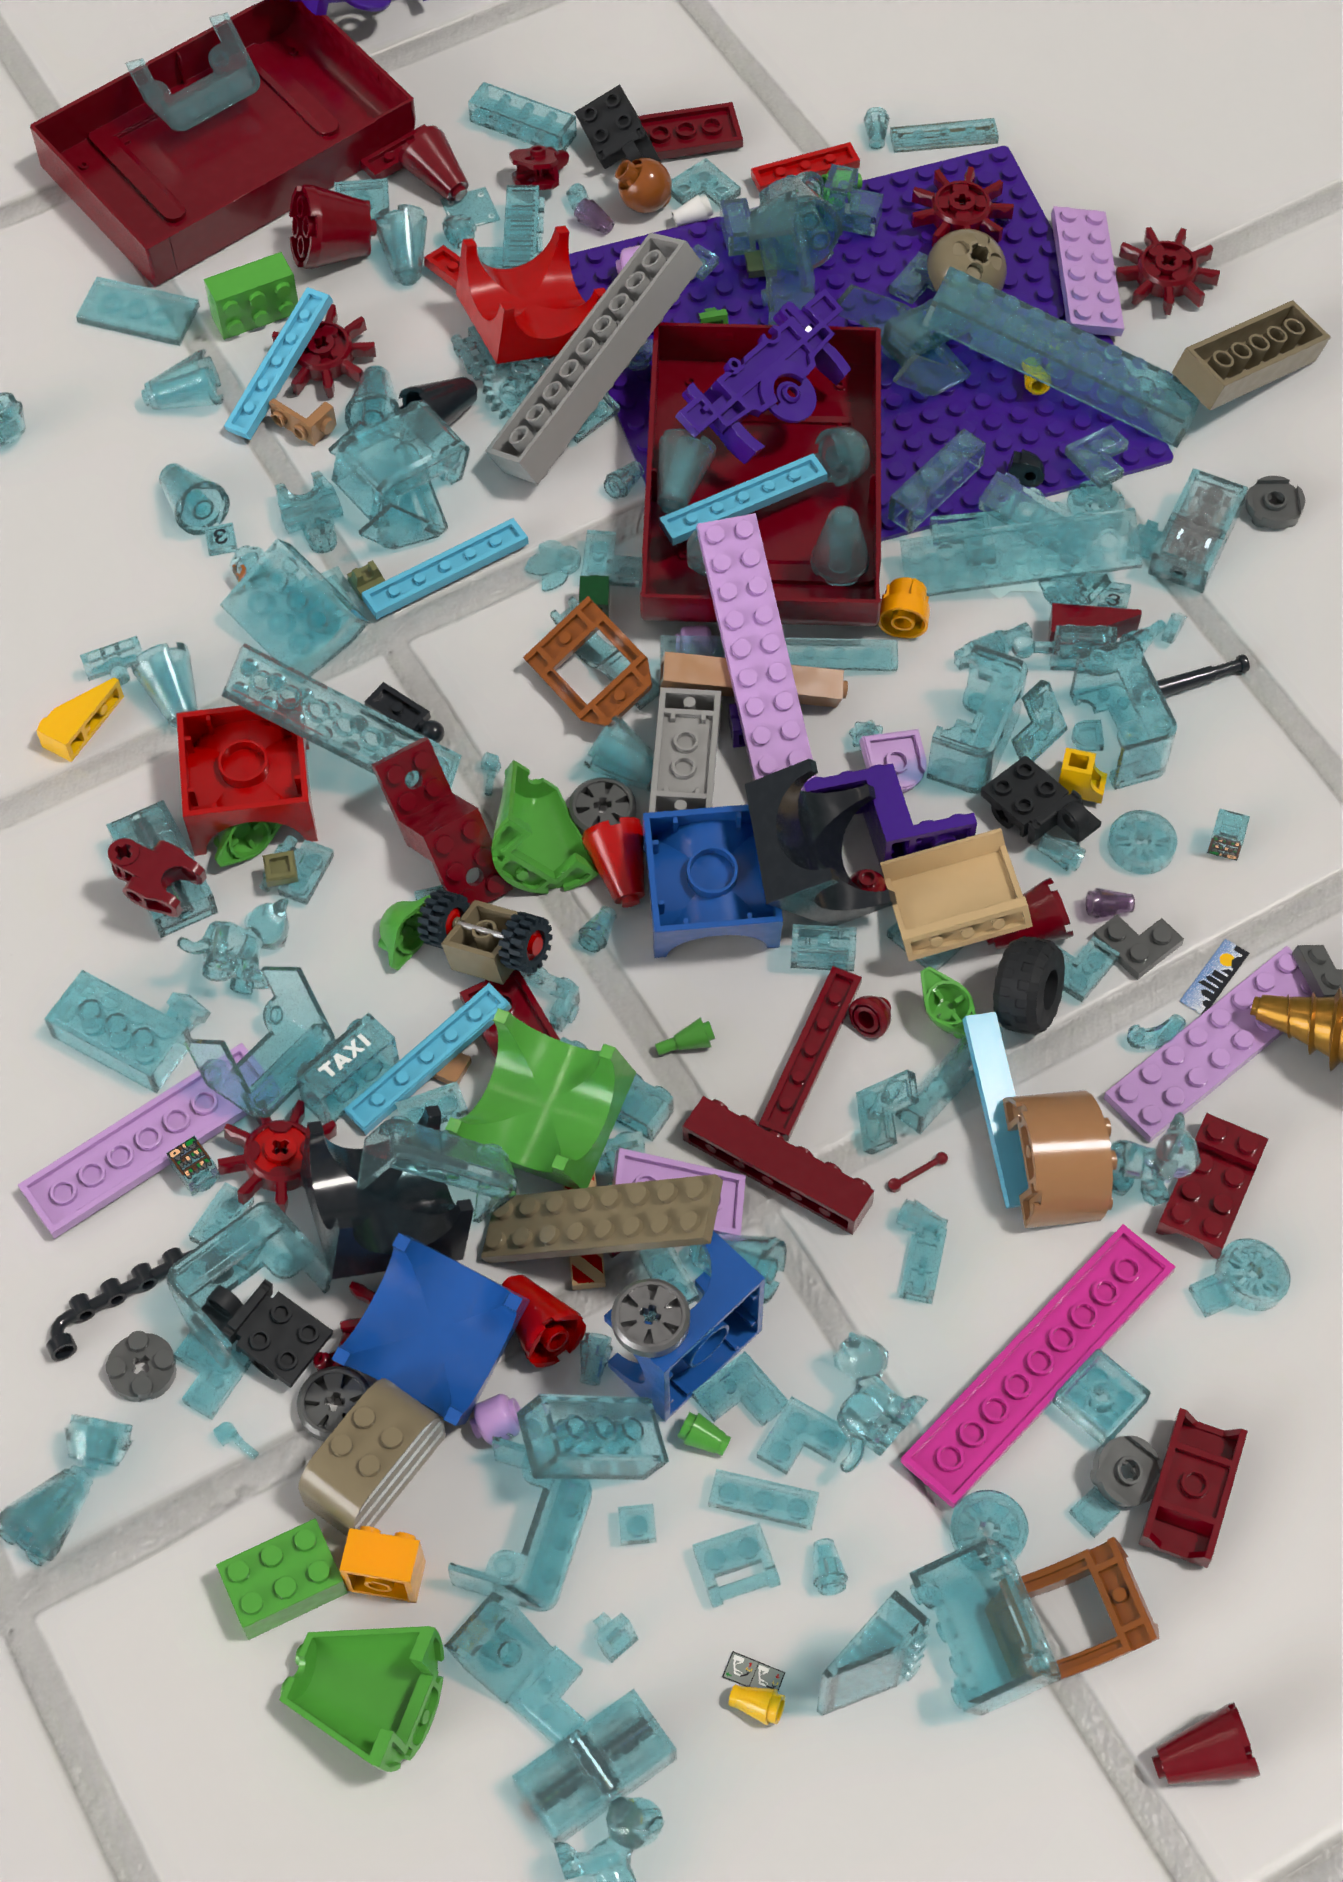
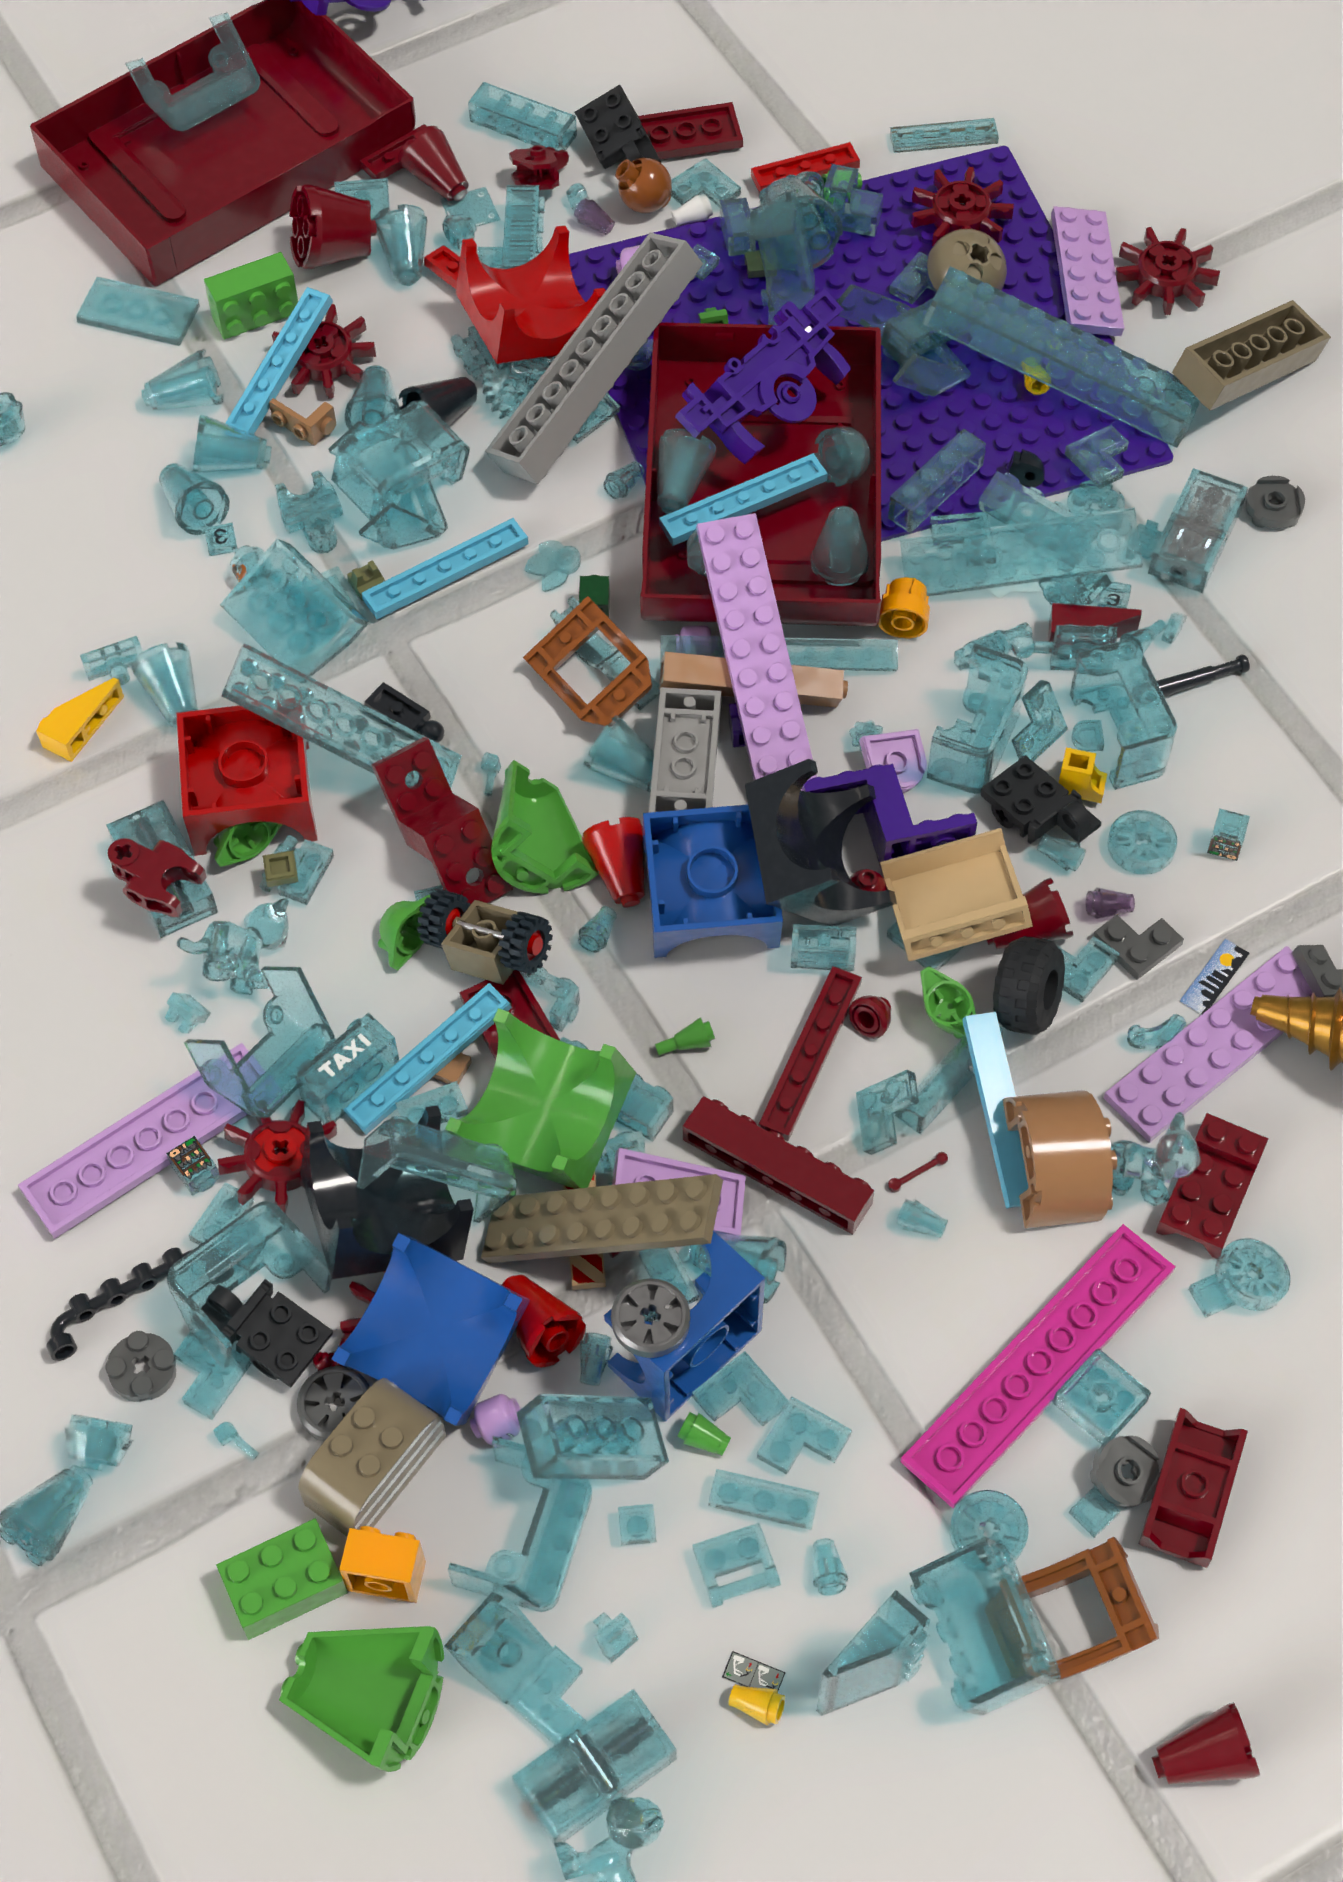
(118, 1031): clear light blue brick -> none
(227, 448): none -> clear light blue cone
(600, 791): dark grey wheel -> none
(601, 561): clear light blue plate -> none
(865, 1363): clear light blue animal -> none
(876, 126): clear light blue cone -> none
(923, 1265): clear light blue hinge -> none

